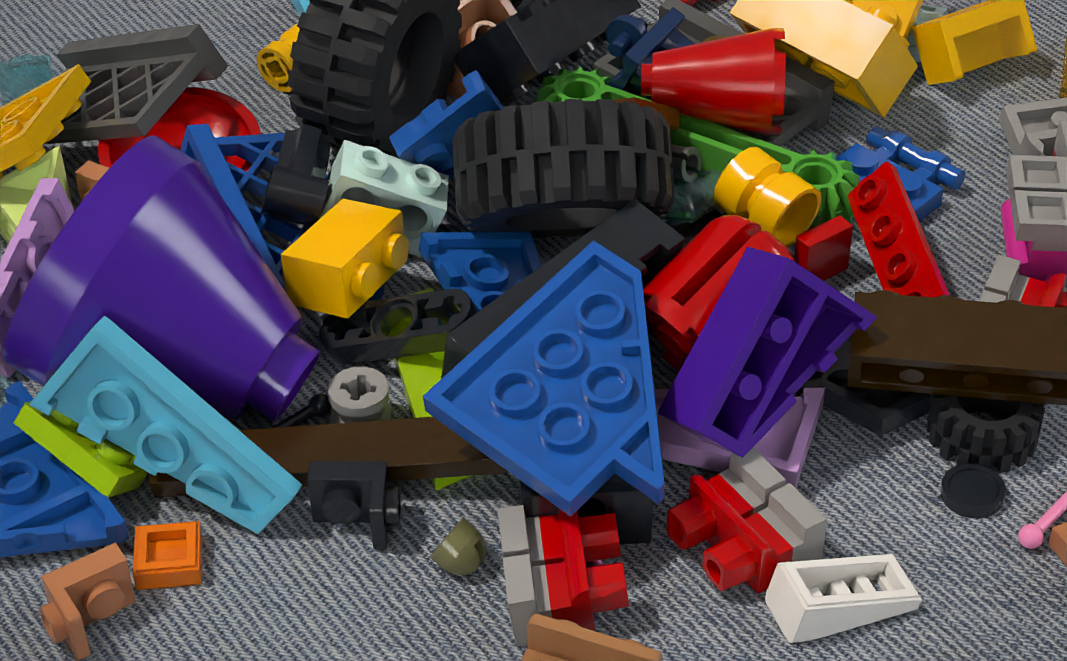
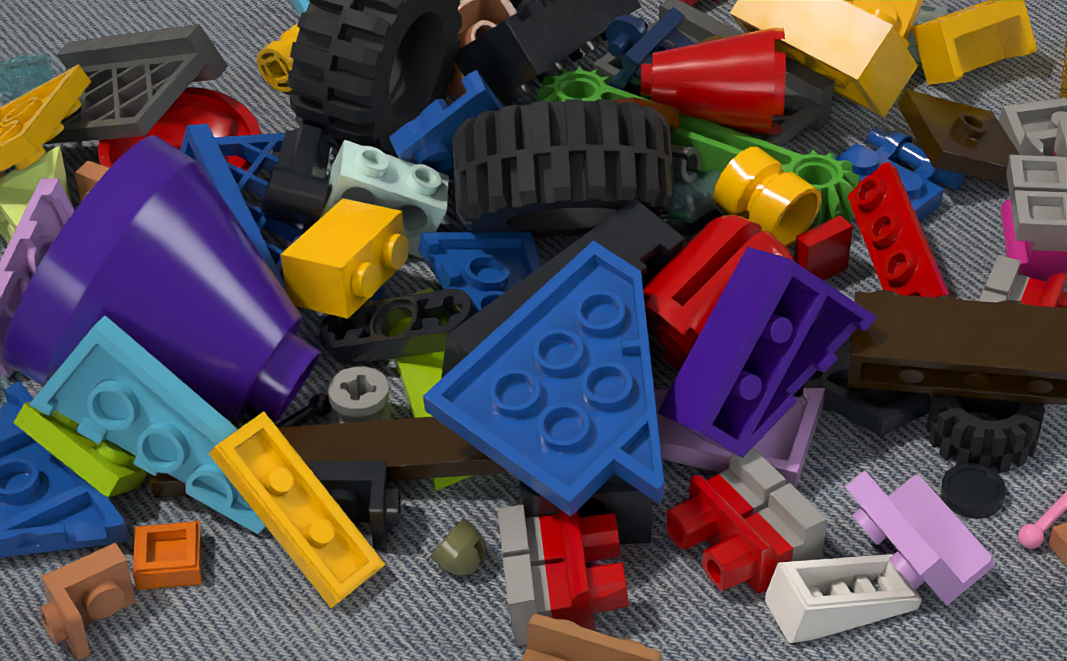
(297, 509): none -> yellow tile
(925, 531): none -> lavender bracket
(958, 136): none -> dark brown plate

